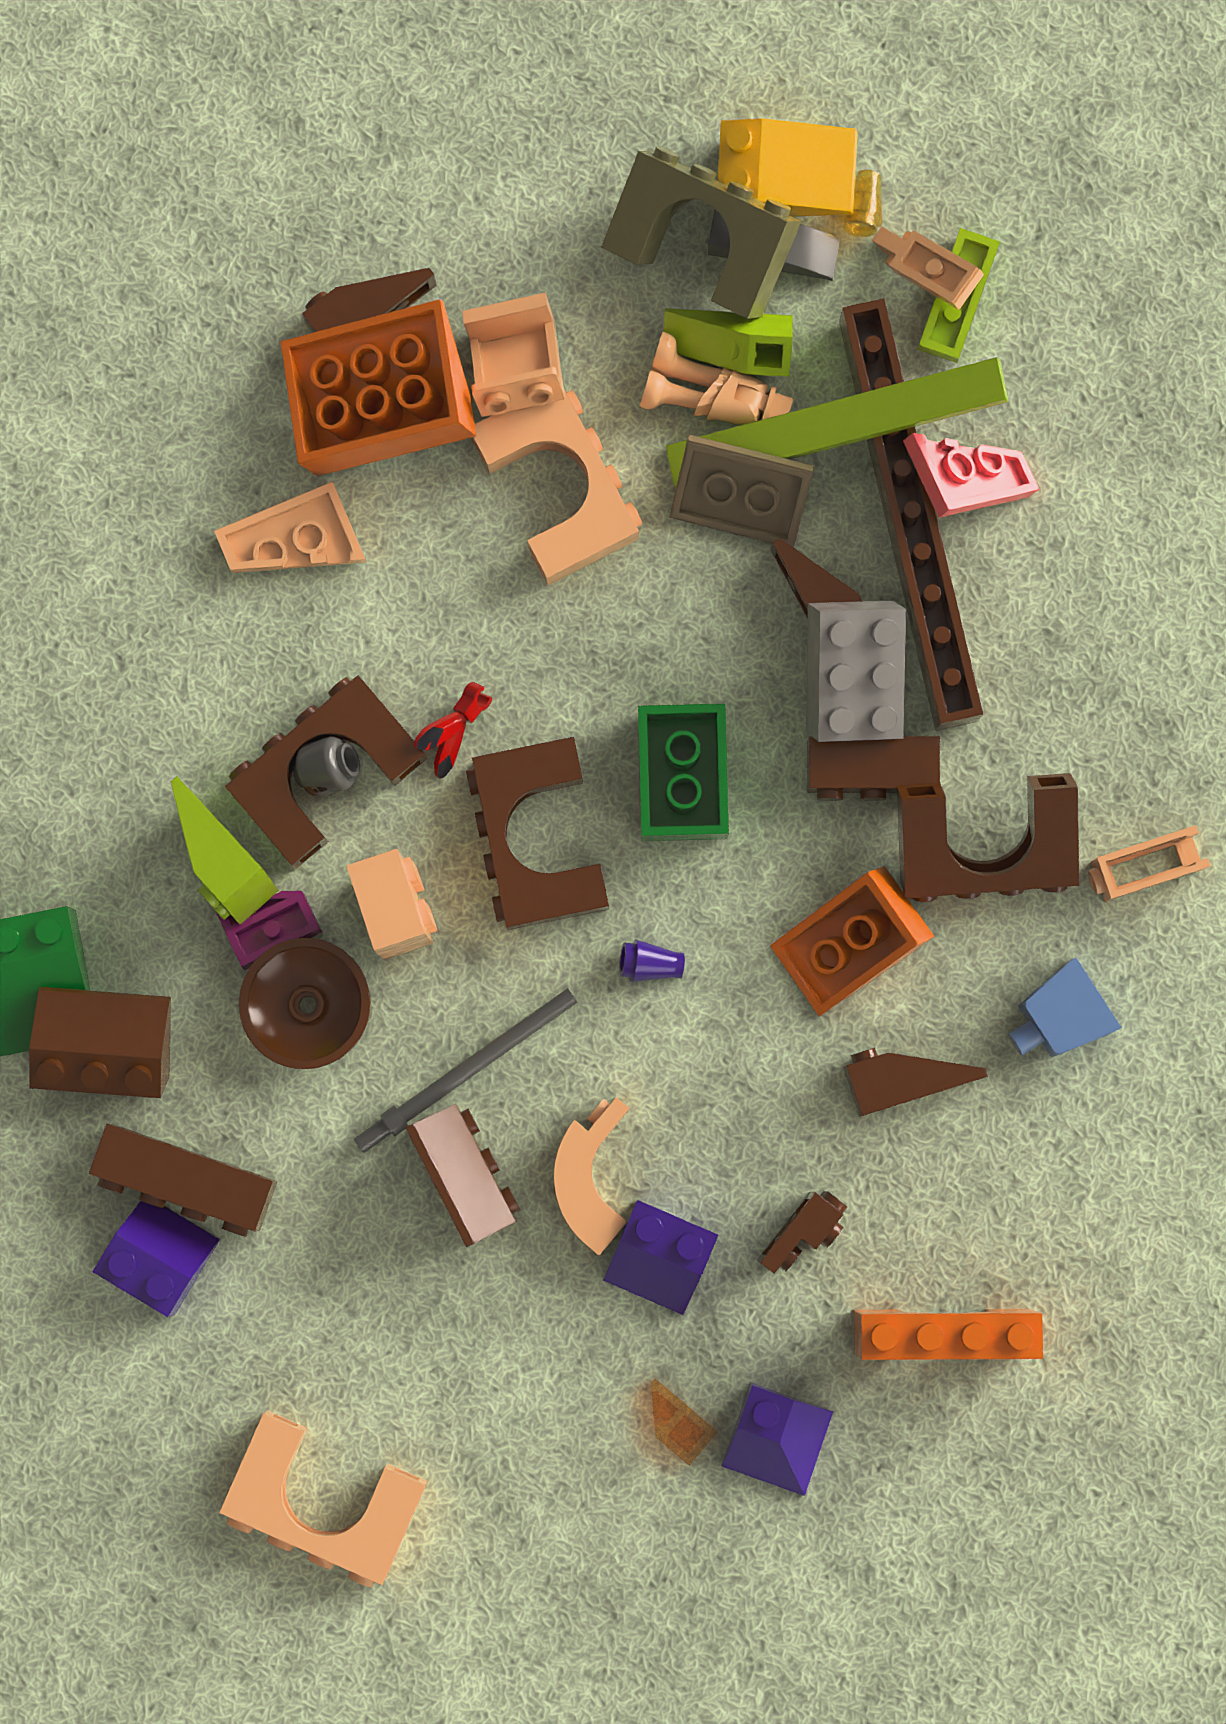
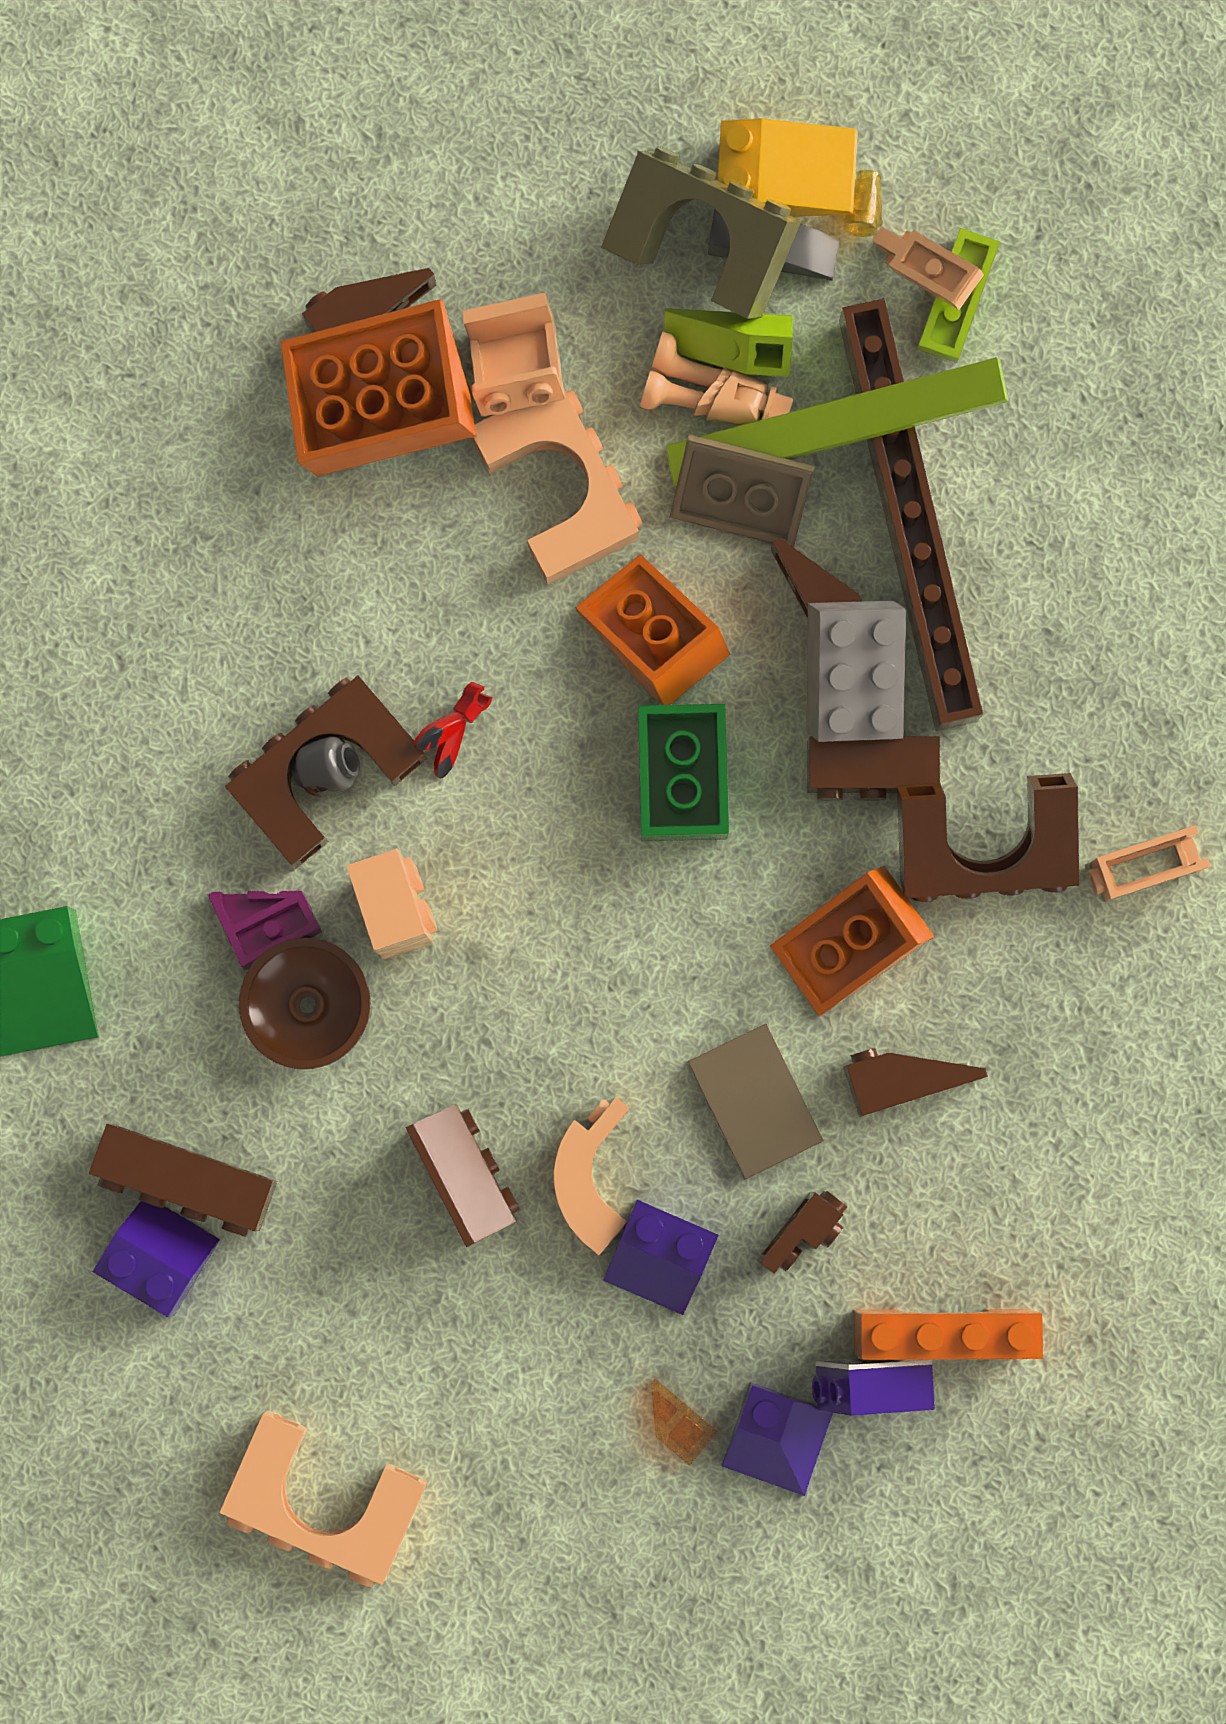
(100, 1042): reddish brown slope -> none
(229, 874): lime slope -> none
(292, 534): light nougat wing -> none
(395, 1119): dark grey bar -> none
(503, 783): reddish brown arch -> none
(649, 962): dark purple cone -> none
(654, 630): none -> orange slope
(755, 1101): none -> dark tan tile
(873, 1386): none -> dark purple piece
(968, 477): coral wing -> none
(1063, 1013): medium blue torso -> none

